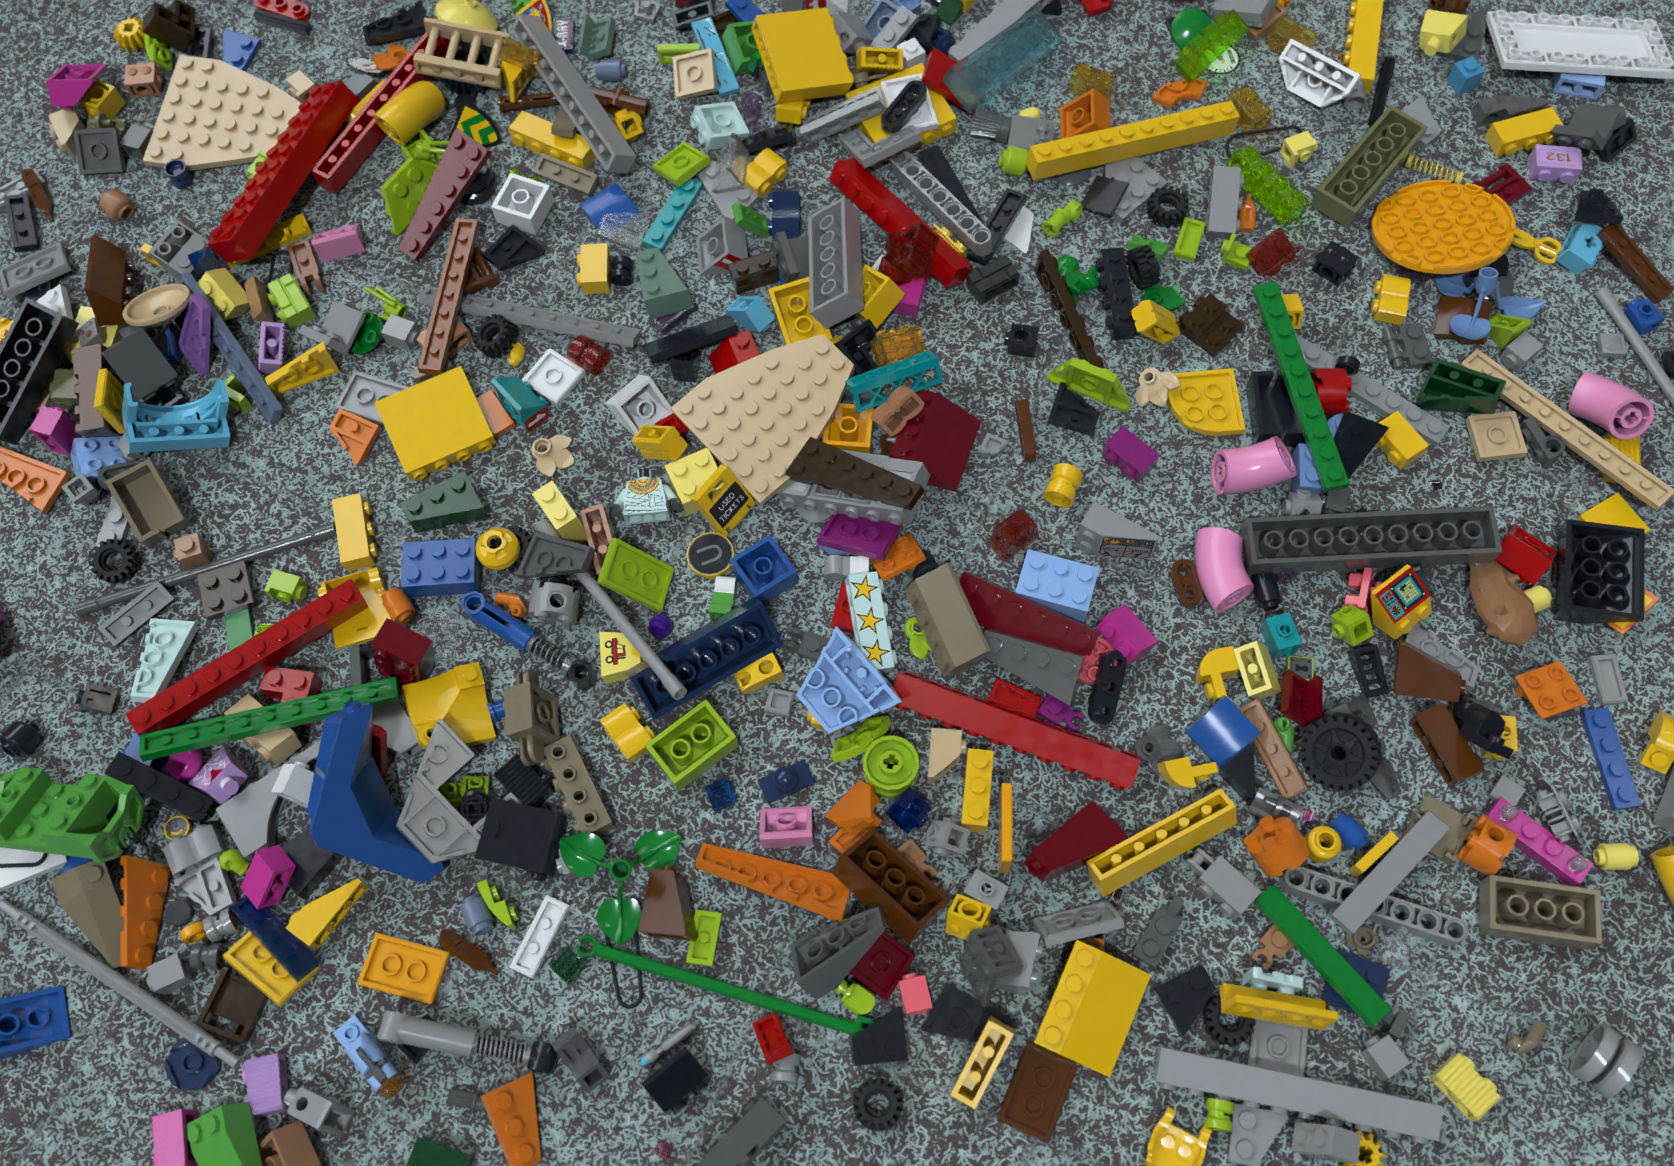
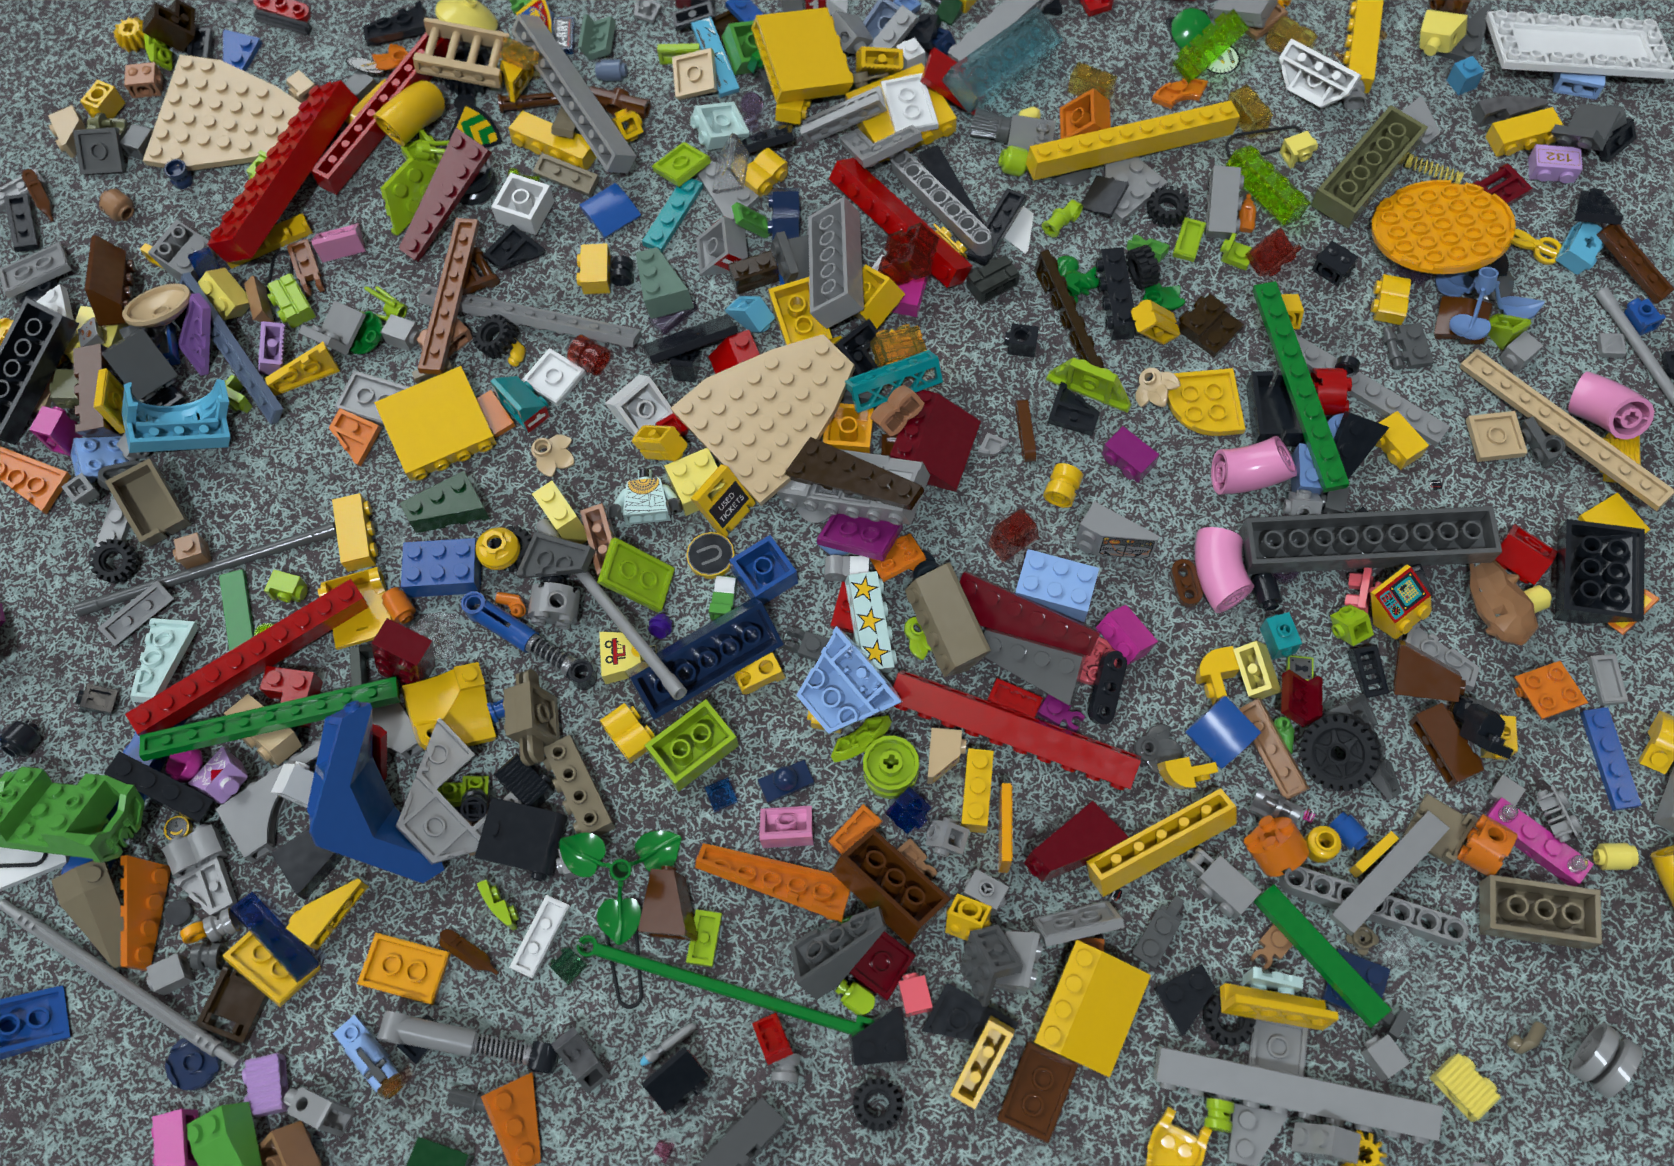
(72, 82): dark pink slope -> none
(226, 590): plate -> none
(234, 860): lime piece -> none
(268, 876): dark pink brick -> none
(477, 915): sand blue brick -> none
(624, 229): clear wing -> none
(779, 702): light grey tile -> none
(854, 807): orange slope -> none
(894, 117): black plate -> none
(1241, 773): black slope -> none
(1382, 89): black axle -> none
(1459, 389): dark green wedge -> none

